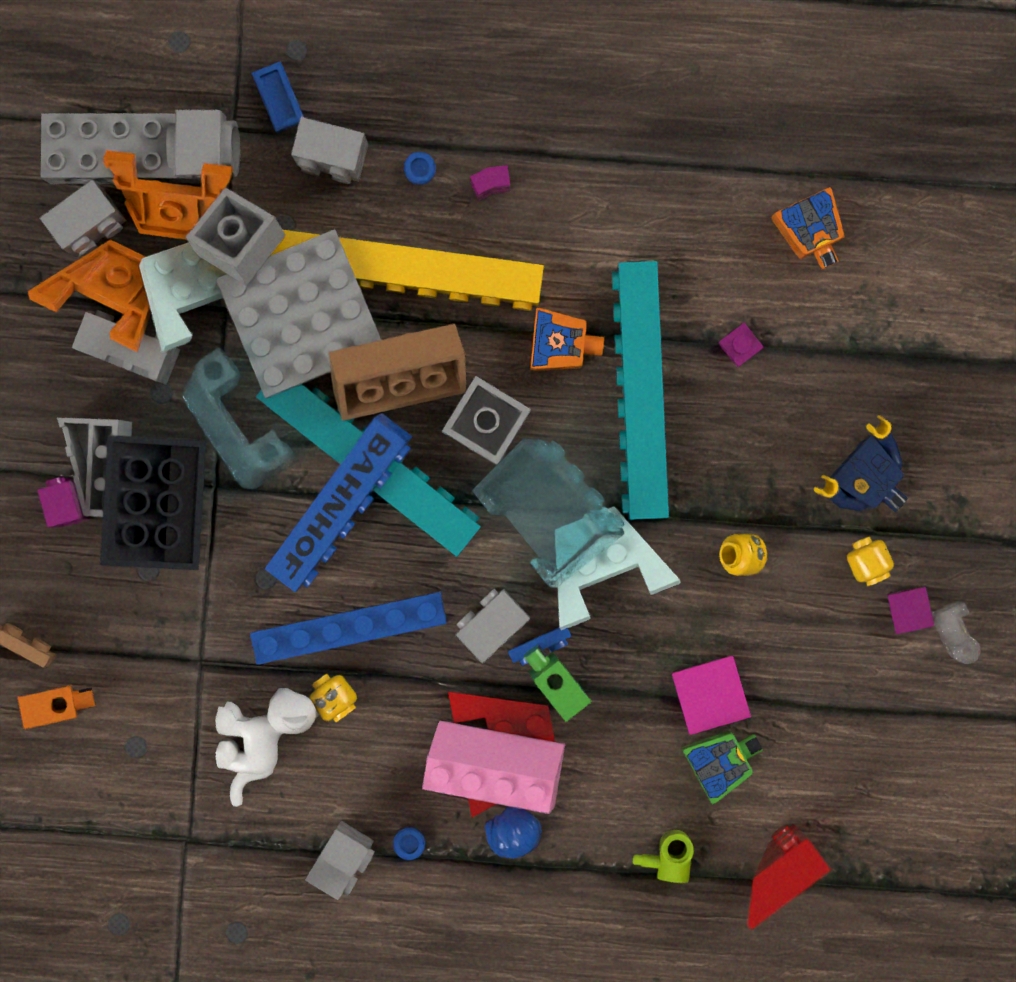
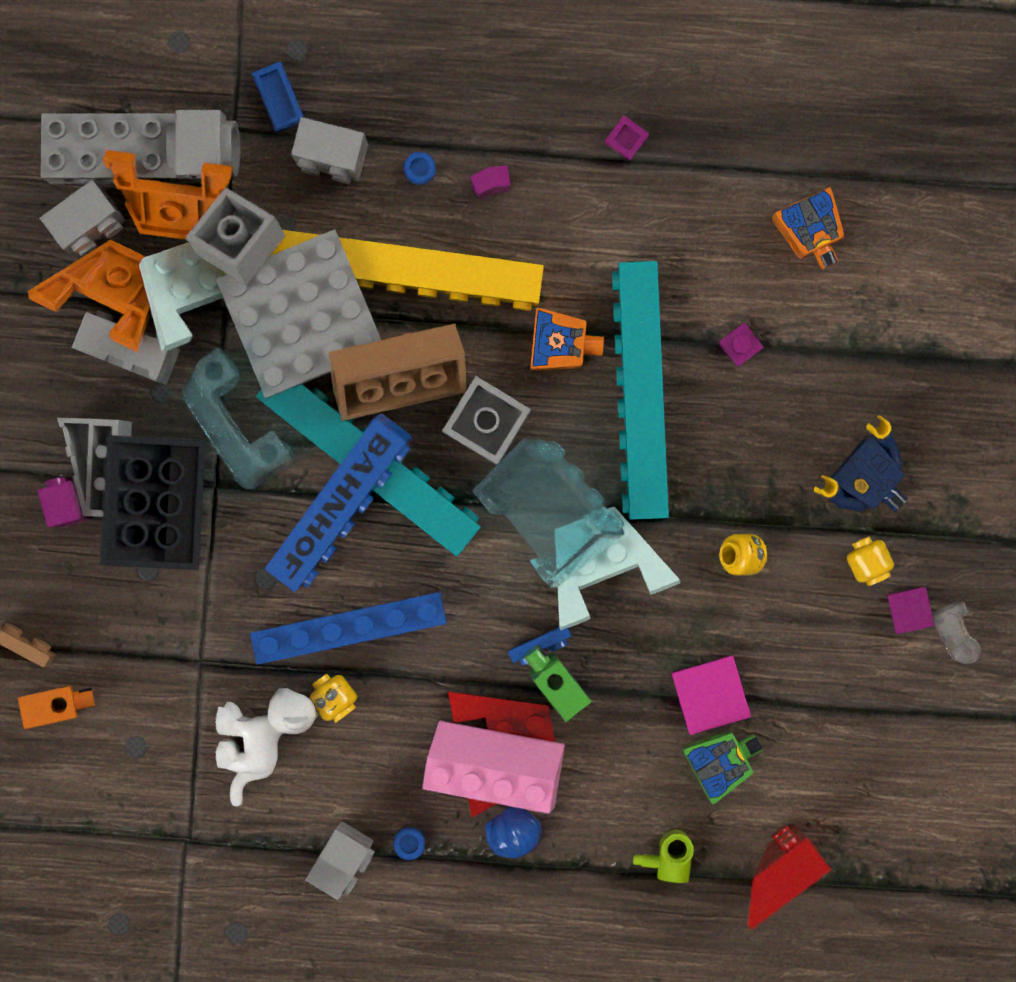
(492, 624): light grey brick -> none
(626, 138): none -> magenta plate

